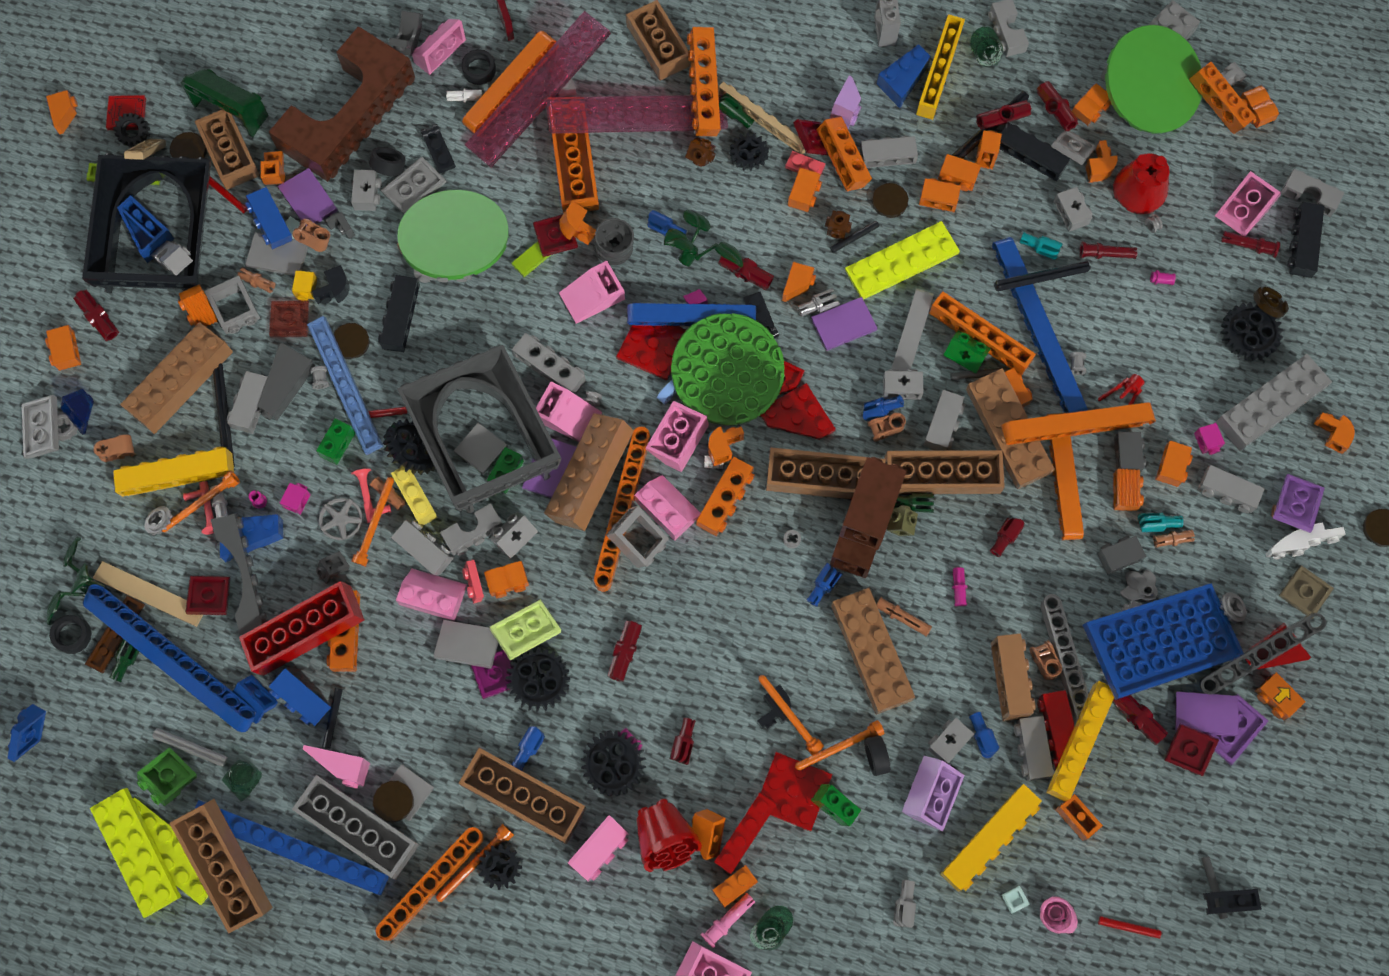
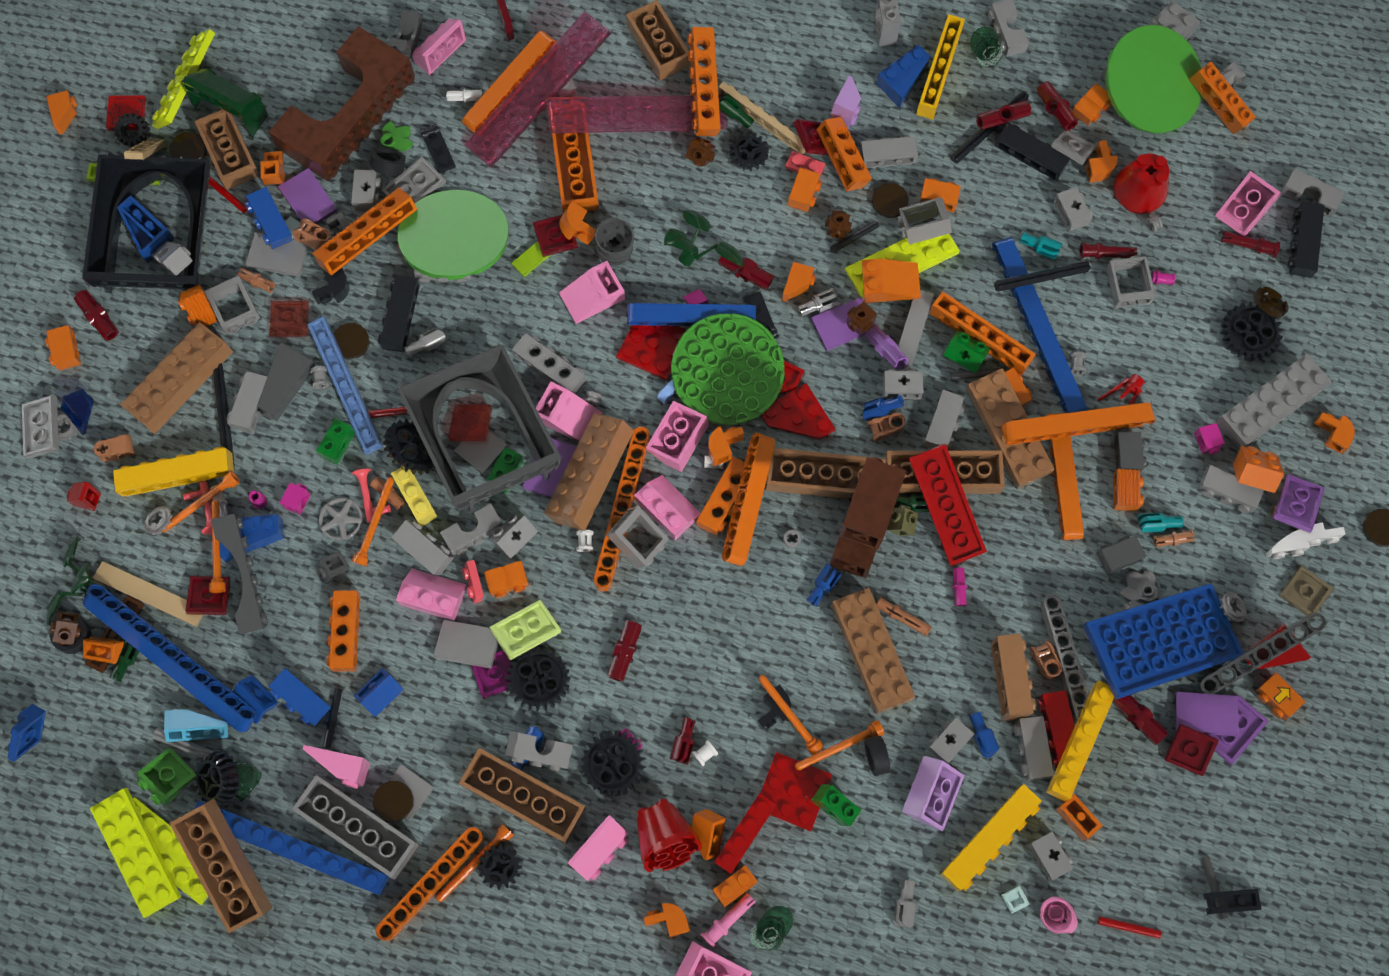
(65, 628): none -> reddish brown brick
(83, 496): none -> red slope
(102, 649): none -> orange slope
(189, 725): none -> medium azure slope
(191, 61): none -> neon yellow plate
(217, 584): none -> orange piece
(217, 778): none -> black gear
(301, 628): red brick -> none
(304, 284): yellow brick -> none
(364, 231): none -> orange brick
(378, 692): none -> blue panel
(398, 137): none -> bright green plate
(427, 342): none -> light grey arm
(470, 422): none -> clear red tile
(481, 78): black tyre -> none
(522, 748): none -> light grey arch
(584, 541): none -> white bush
(662, 223): blue arm -> none
(674, 918): none -> orange brick
(705, 753): none -> white bush
(748, 499): none -> orange beam
(861, 318): none -> reddish brown brick
(887, 347): none -> medium lavender piece
(890, 280): none -> orange slope
(921, 212): none -> light grey window
(947, 504): none -> red plate
(959, 172): orange brick -> none
(988, 149): orange brick -> none
(1007, 535): dark red arm -> none
(1051, 867): none -> light grey brick
(1136, 298): none -> light grey window
(1174, 463): orange brick -> none
(1258, 468): none -> orange brick
(1260, 105): orange brick -> none

